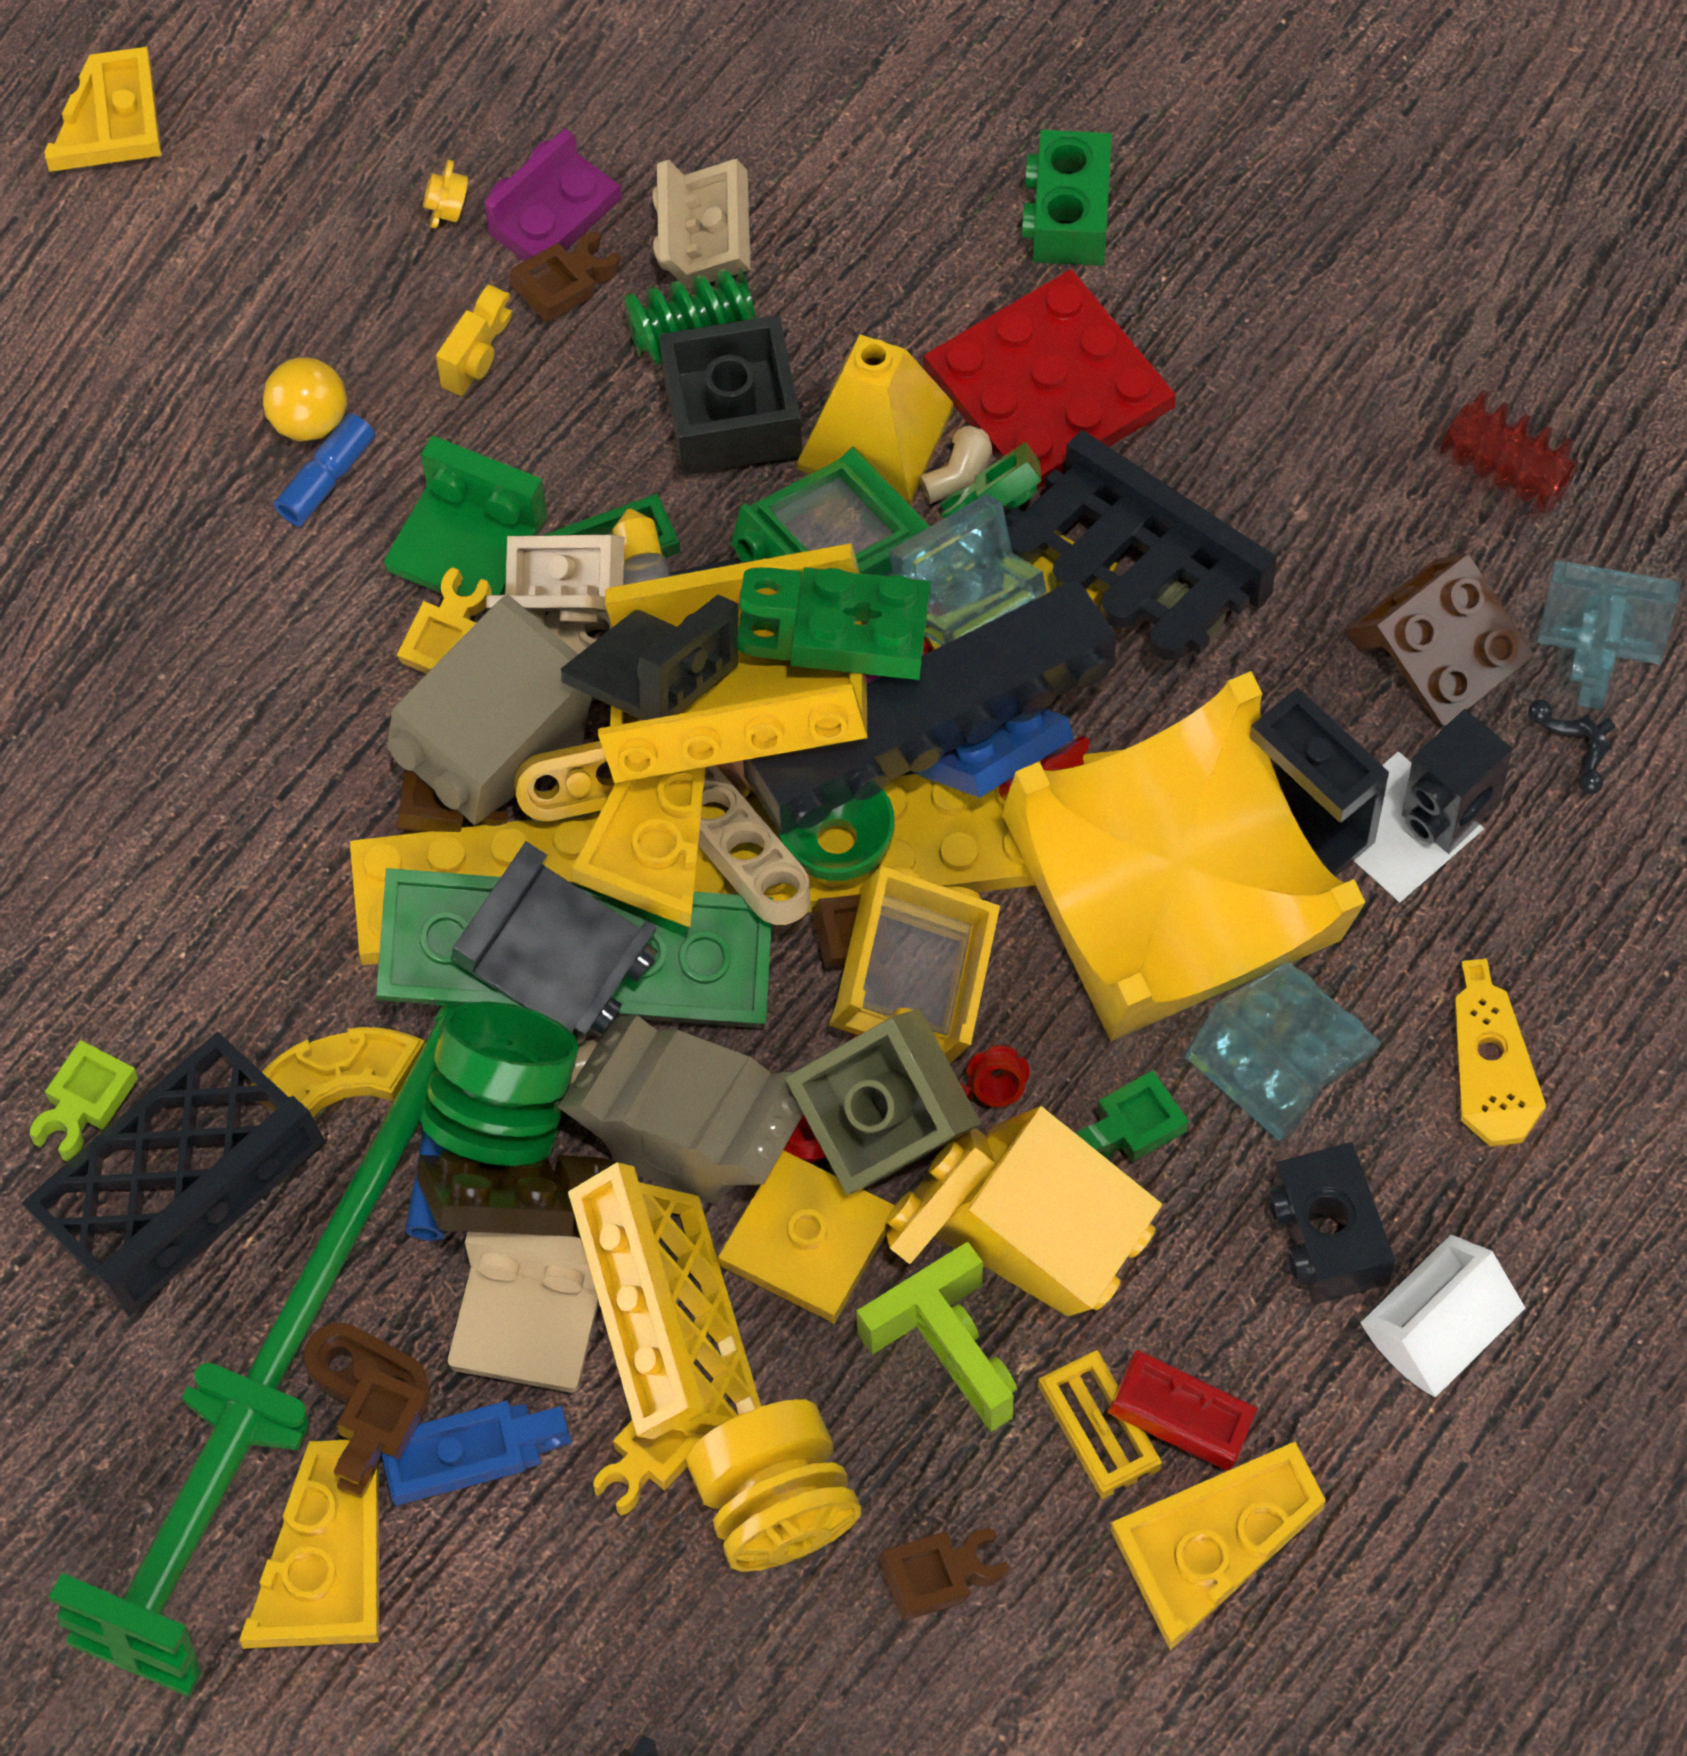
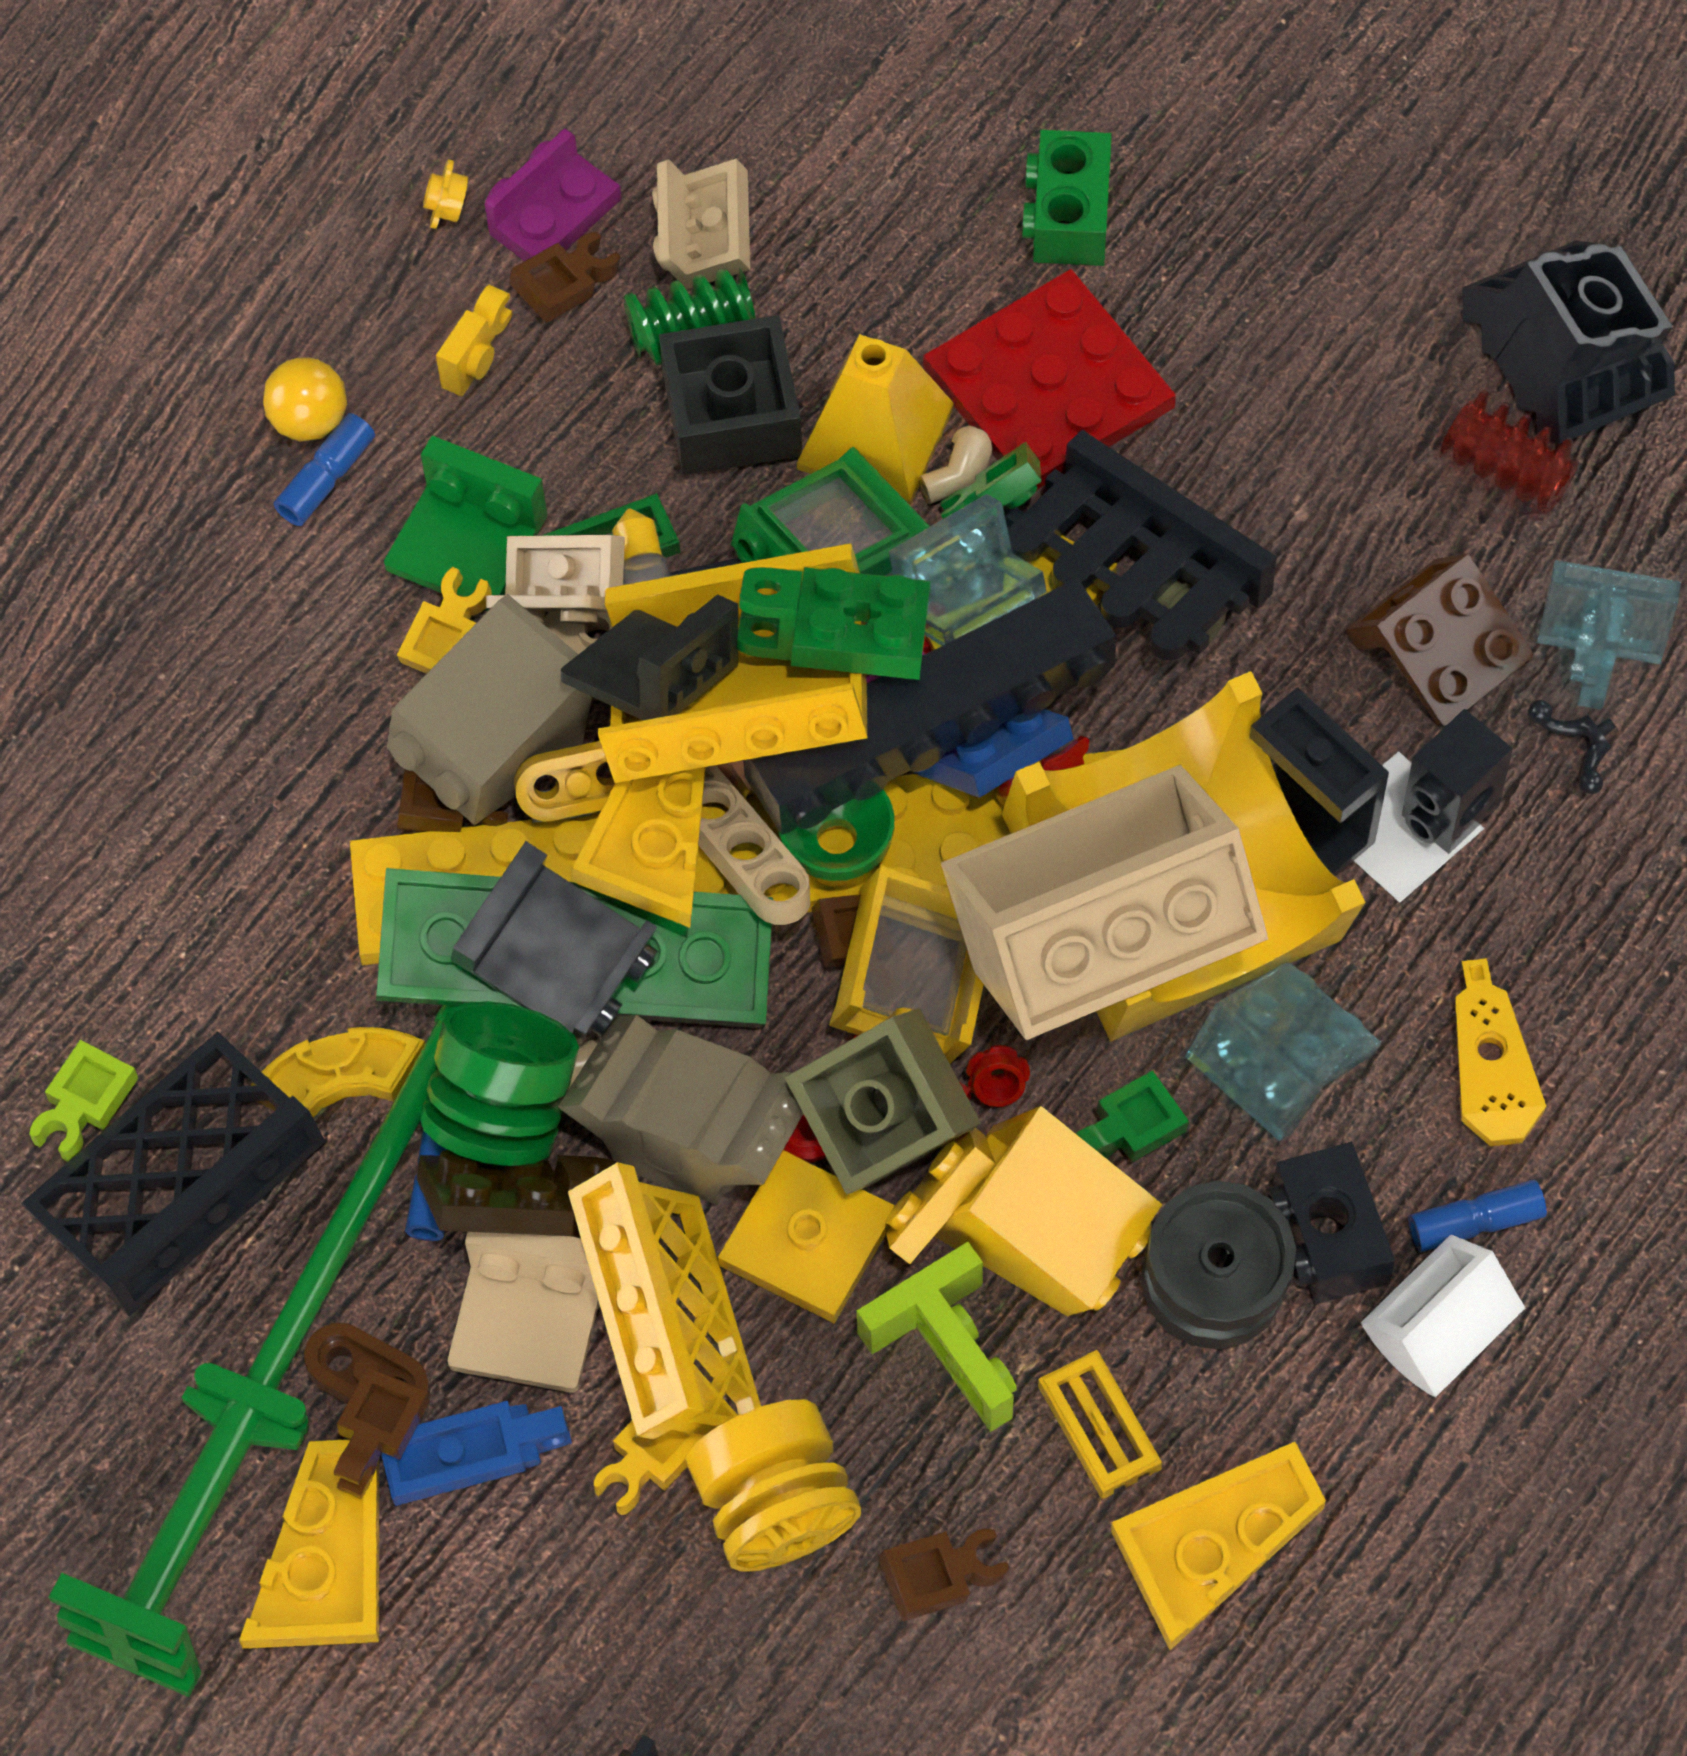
(109, 114): yellow wing -> none
(1105, 901): none -> tan hose
(1182, 1410): red plate -> none
(1254, 1259): none -> pearl dark grey wheel
(1485, 1213): none -> blue piece
(1575, 337): none -> black slope

